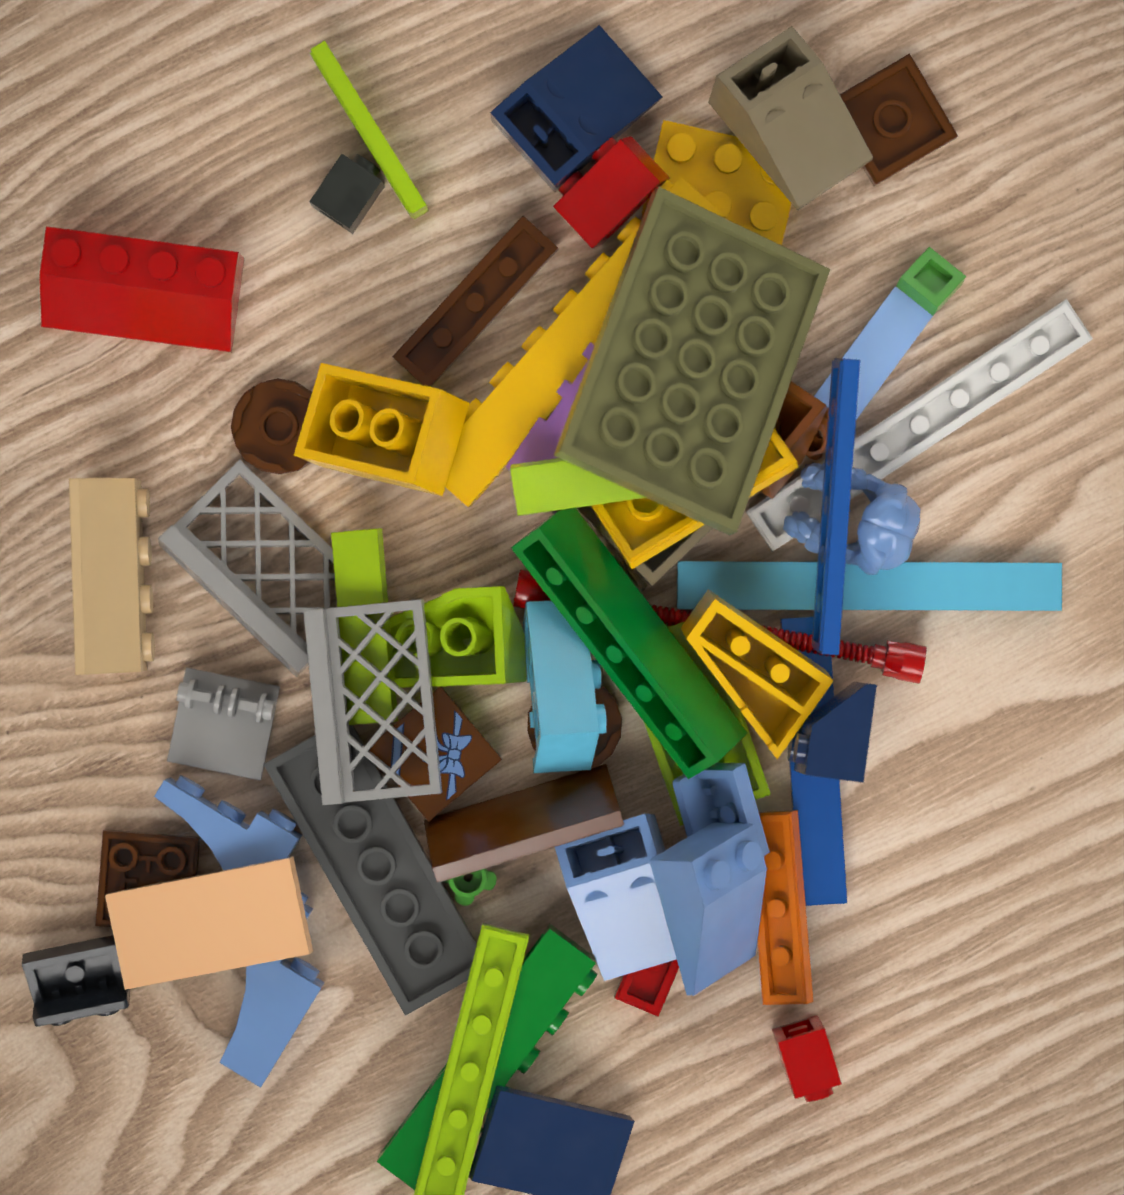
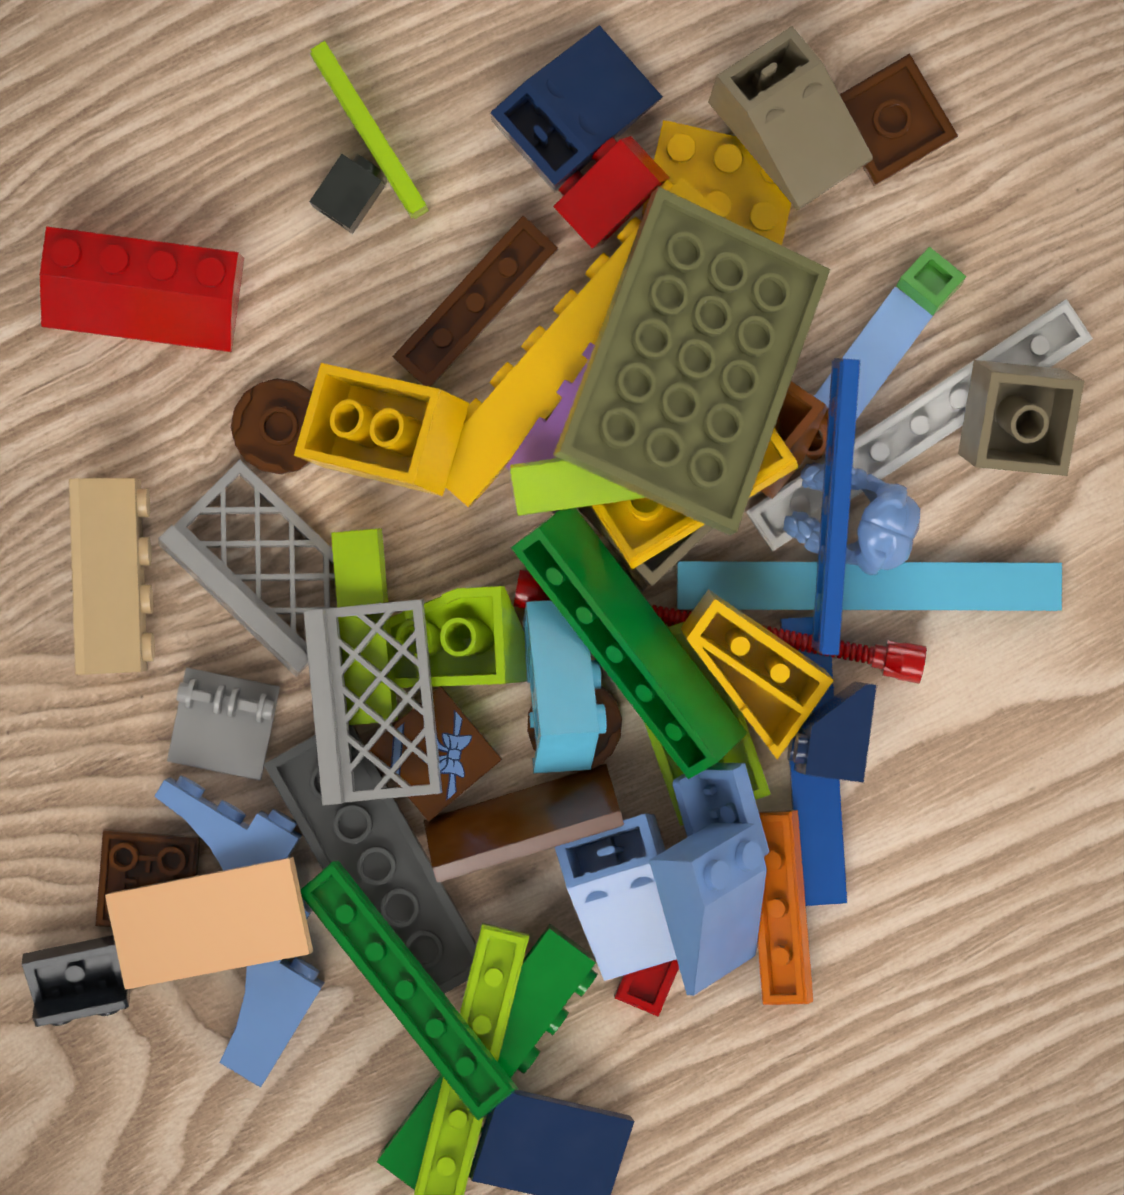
(408, 990): none -> green tile
(466, 890): bright green plate -> none
(807, 1059): red brick -> none
(1020, 418): none -> dark tan brick

